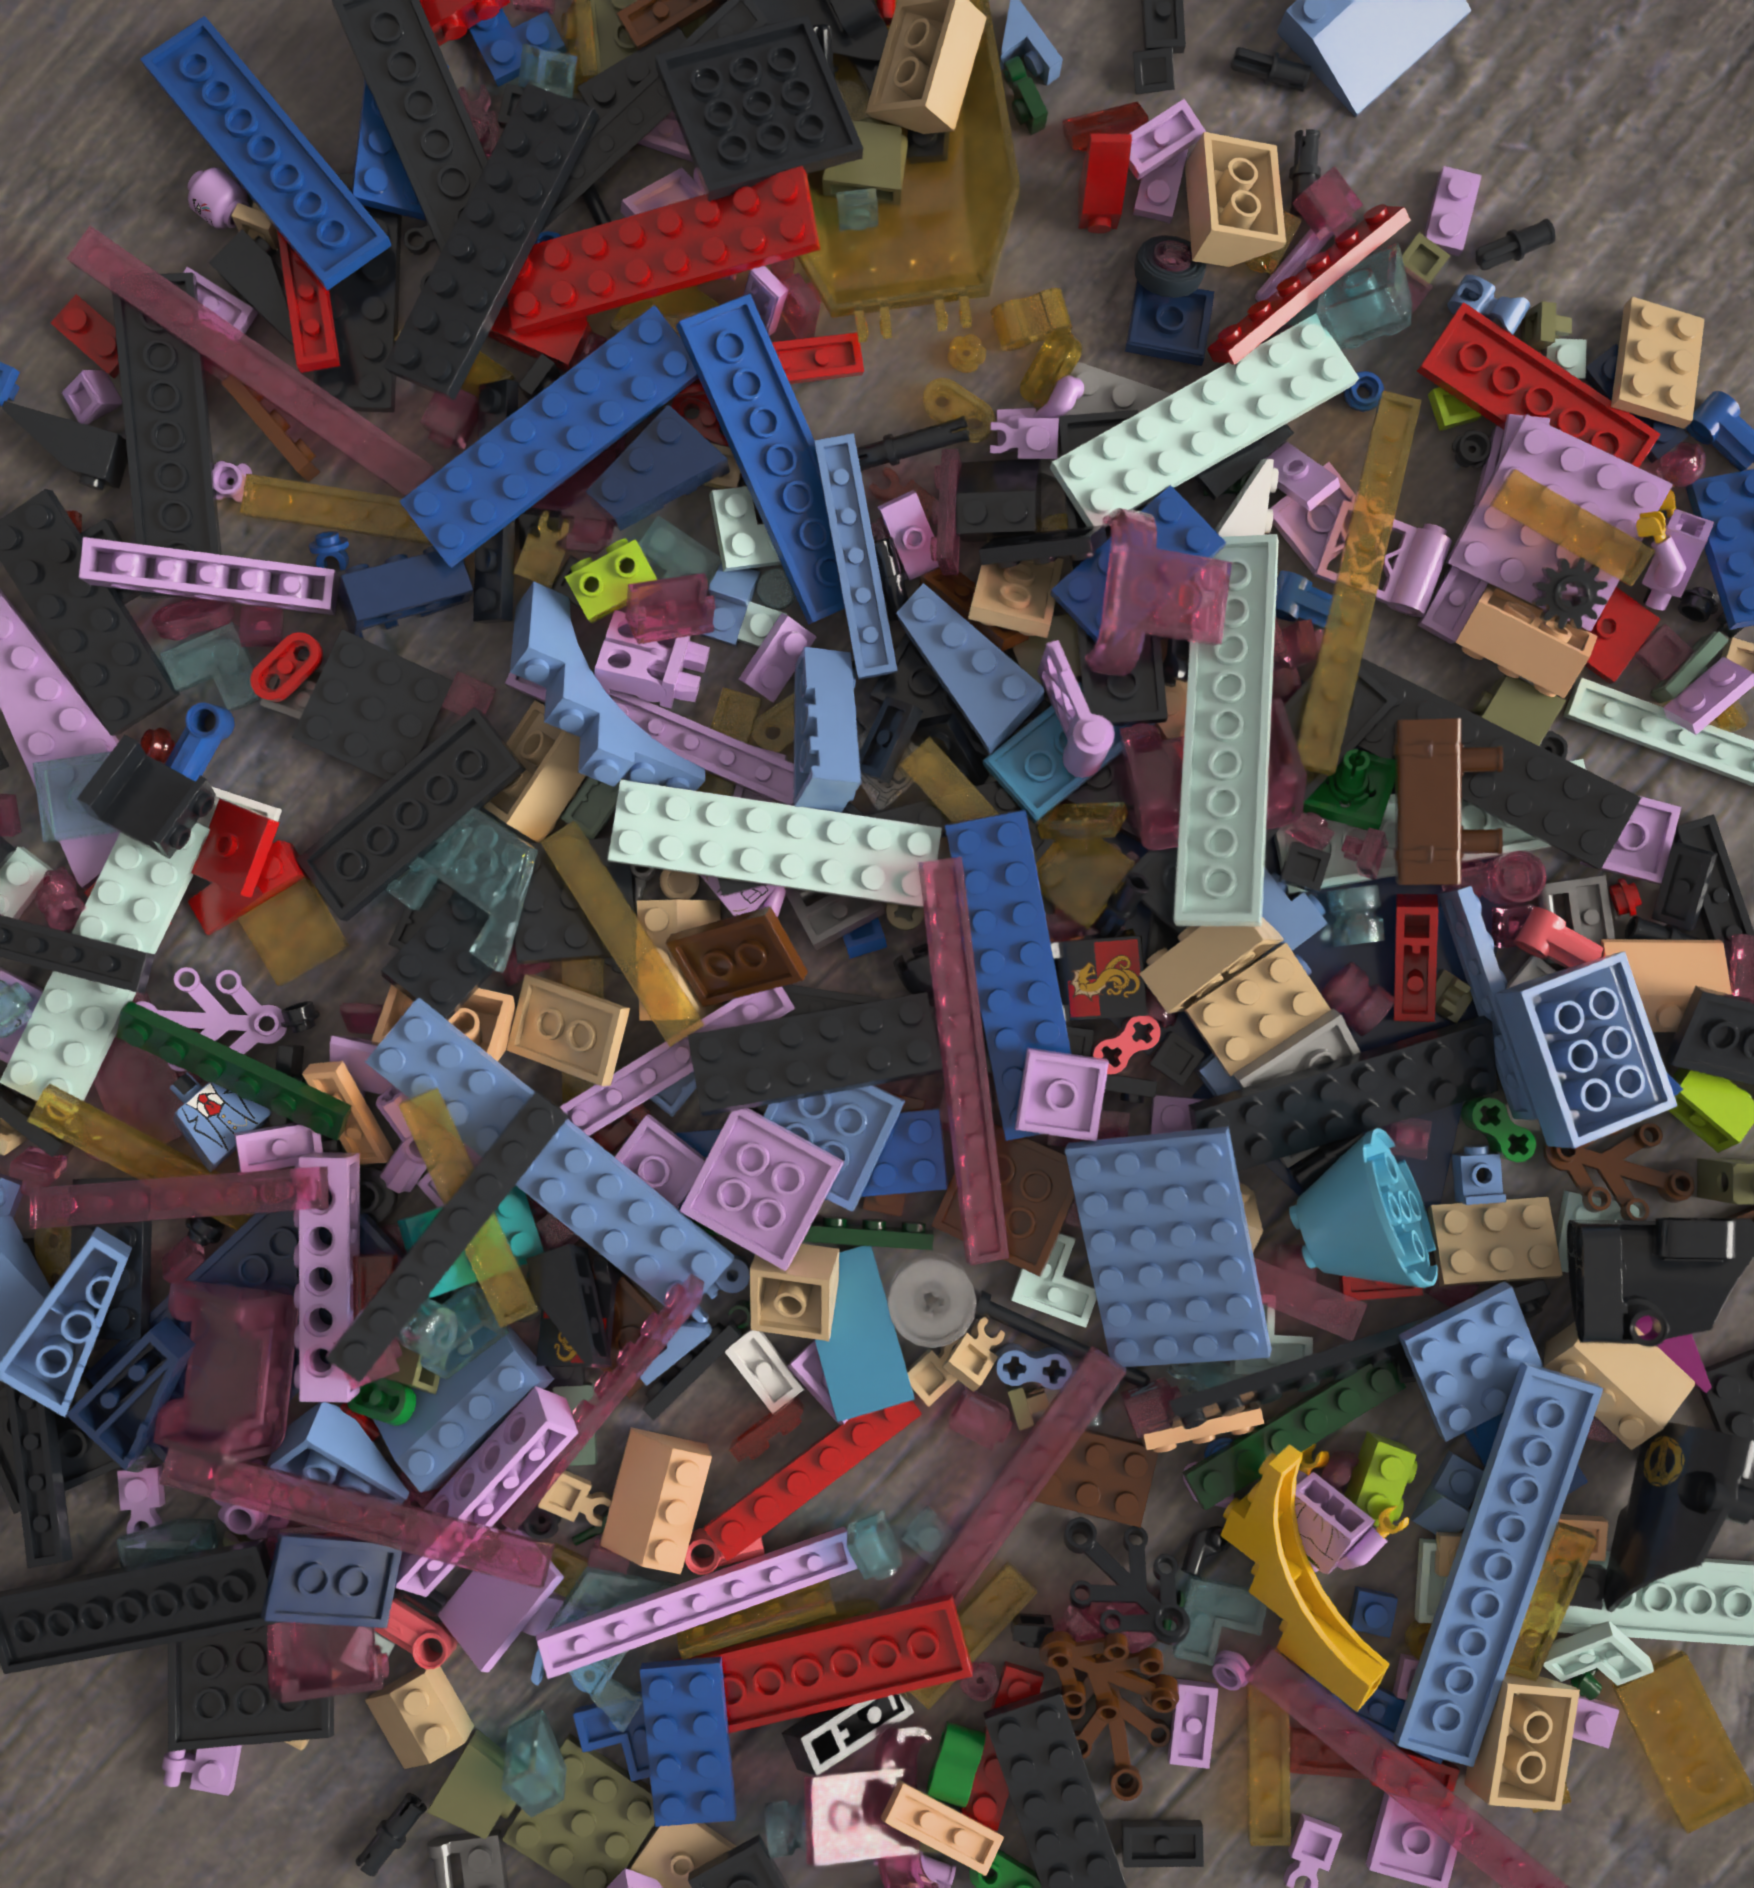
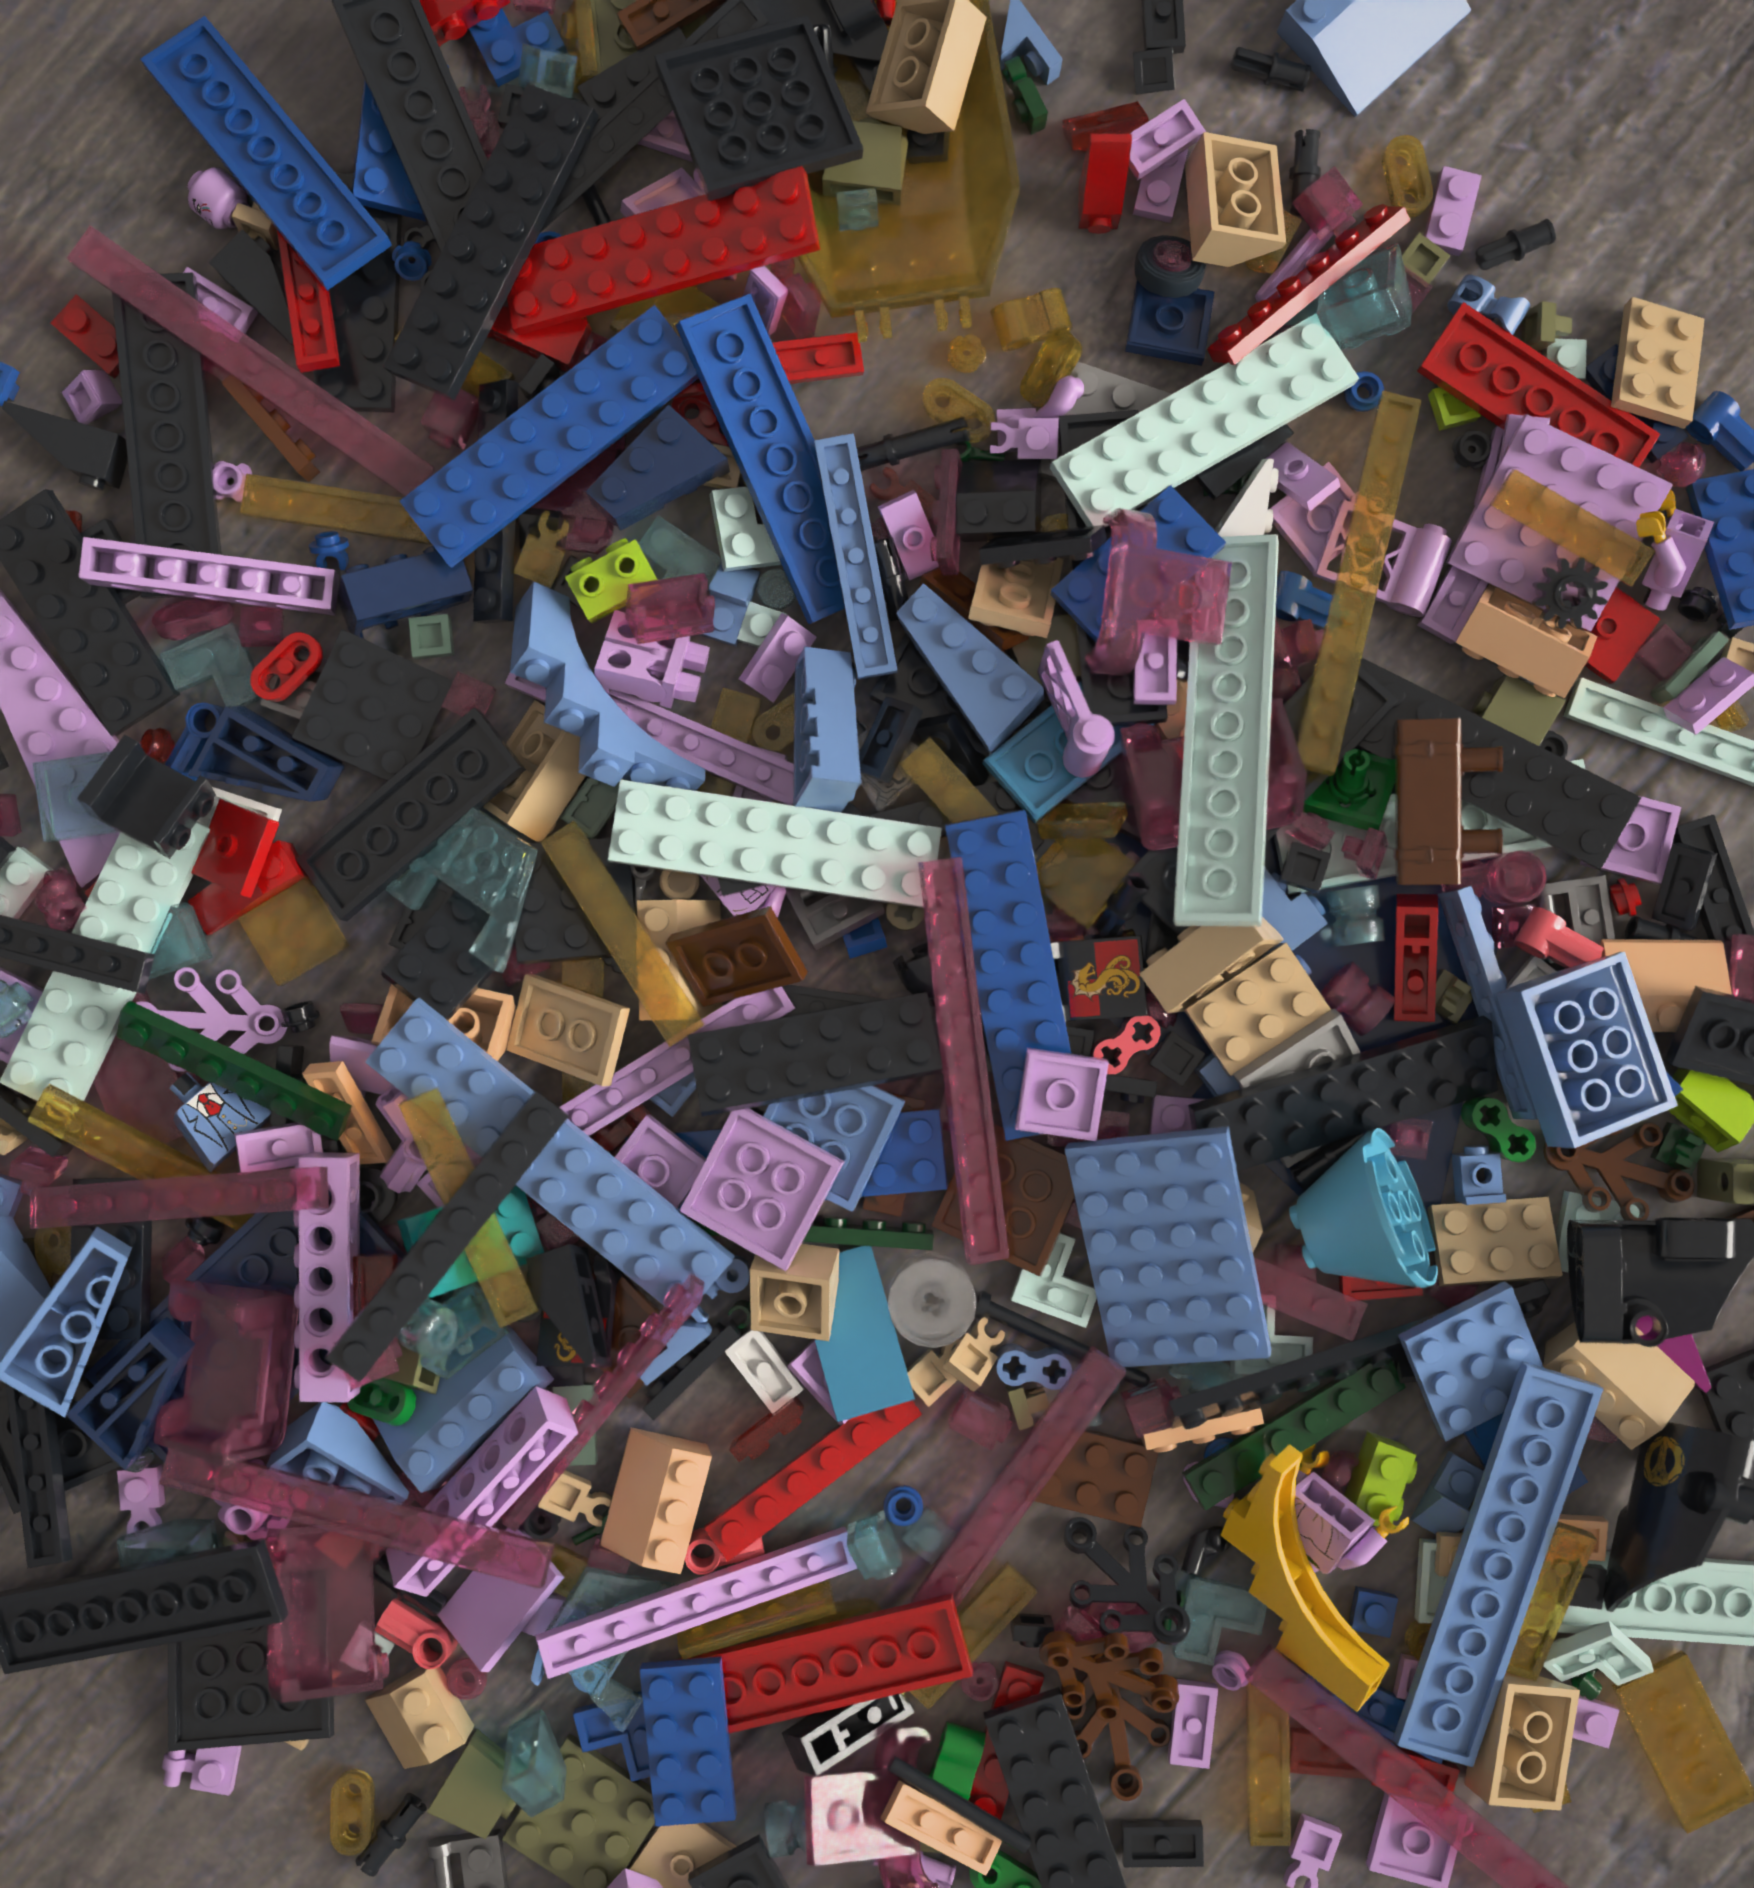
(179, 942): none -> clear light blue slope
(264, 757): none -> dark blue wedge
(331, 1581): dark blue plate -> none
(352, 1809): none -> clear yellow plate
(411, 269): none -> blue plate
(431, 636): none -> sand green plate
(459, 1687): none -> clear pink plate
(906, 1517): none -> blue plate
(959, 1804): none -> black bar
(977, 453): none -> dark green hand
(1156, 672): none -> lavender plate
(1408, 178): none -> clear yellow plate
(1679, 1148): none -> dark green tile

